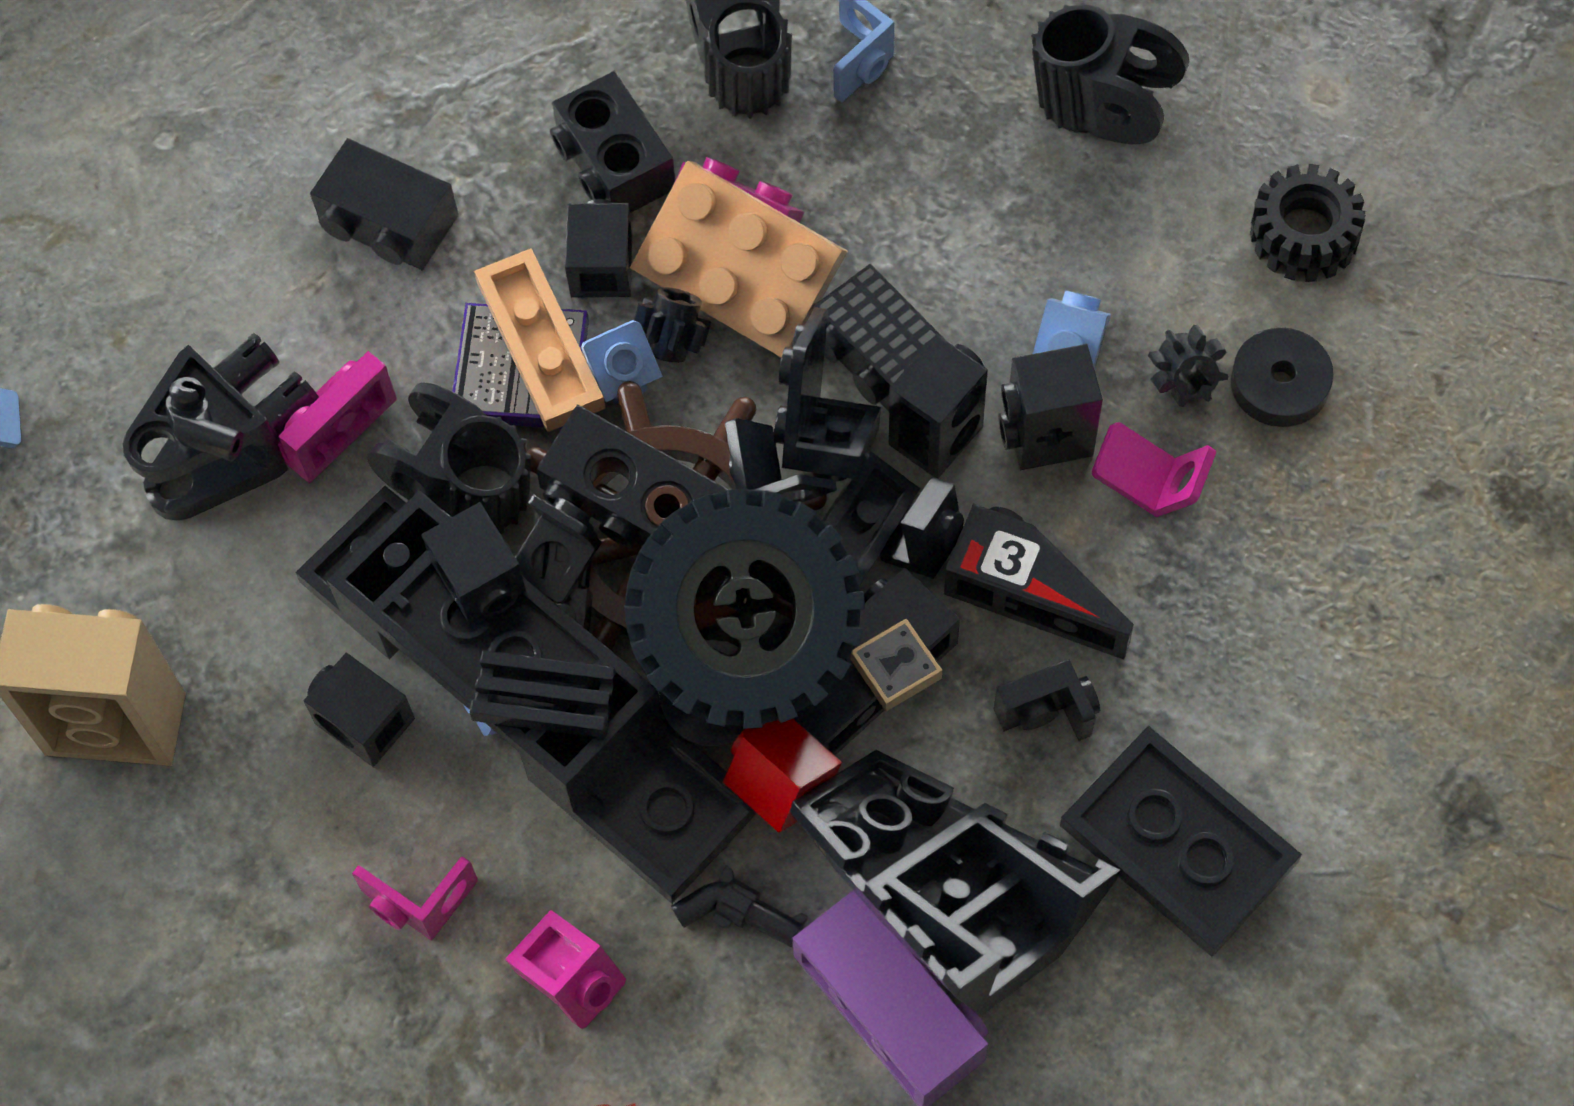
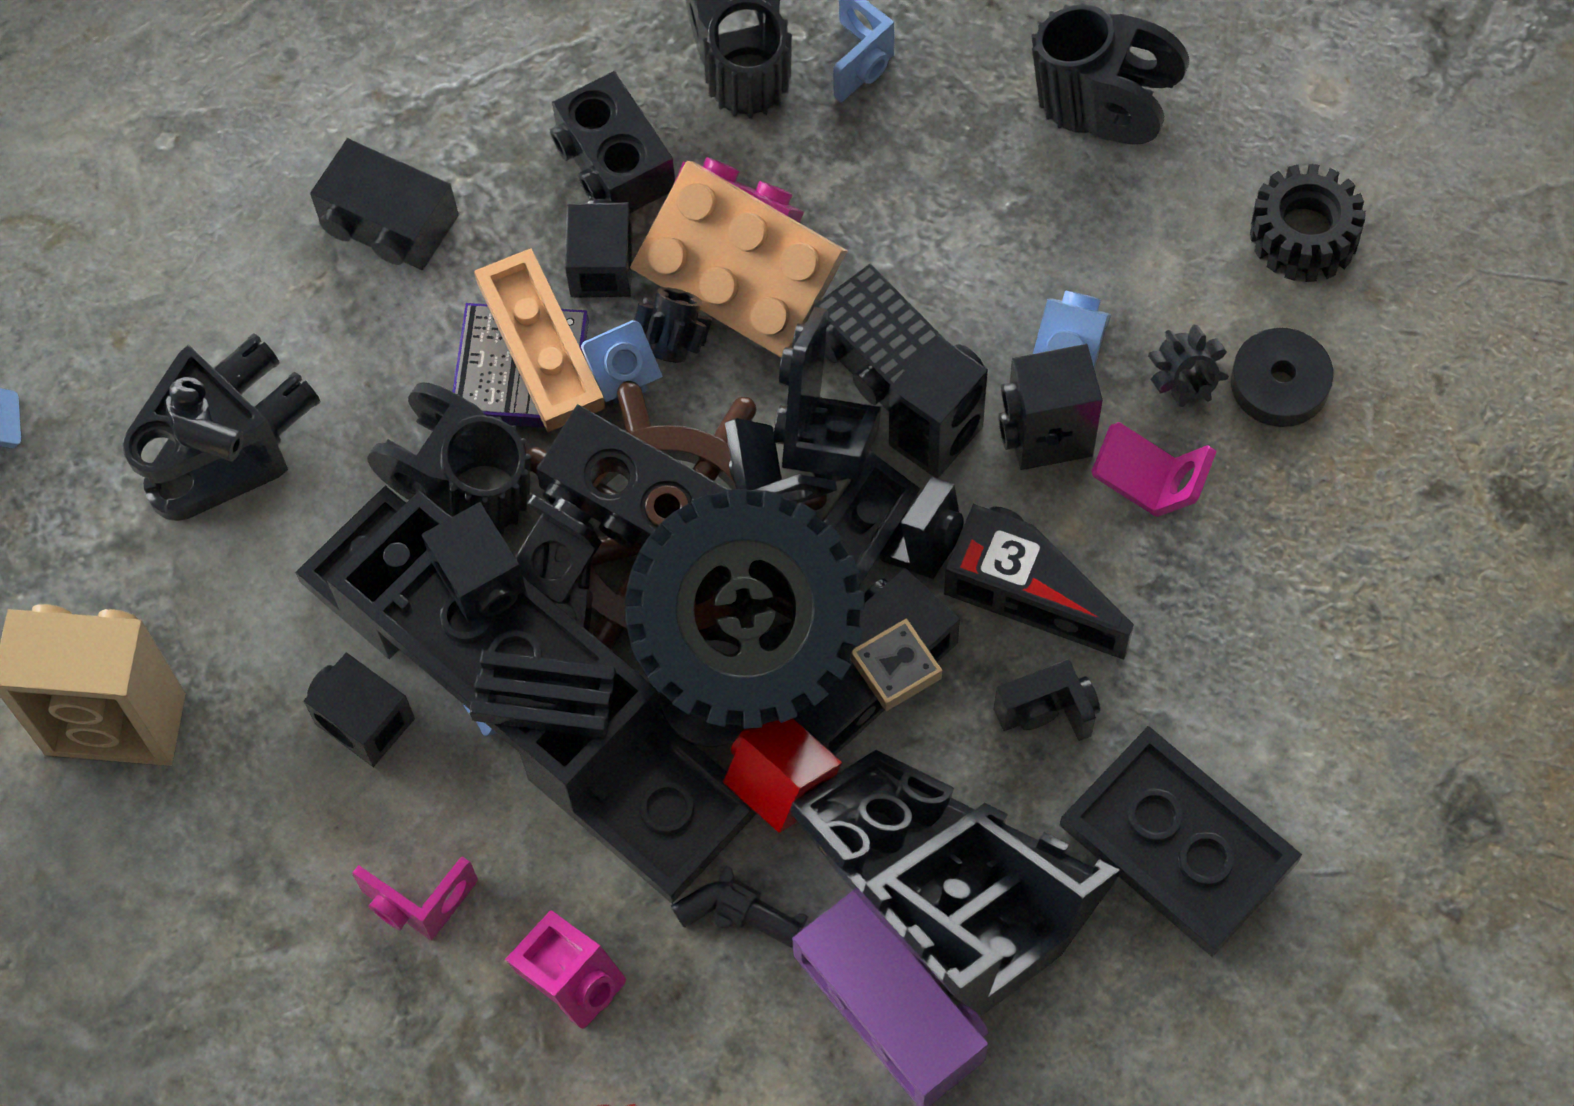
(338, 417): dark pink bracket -> none

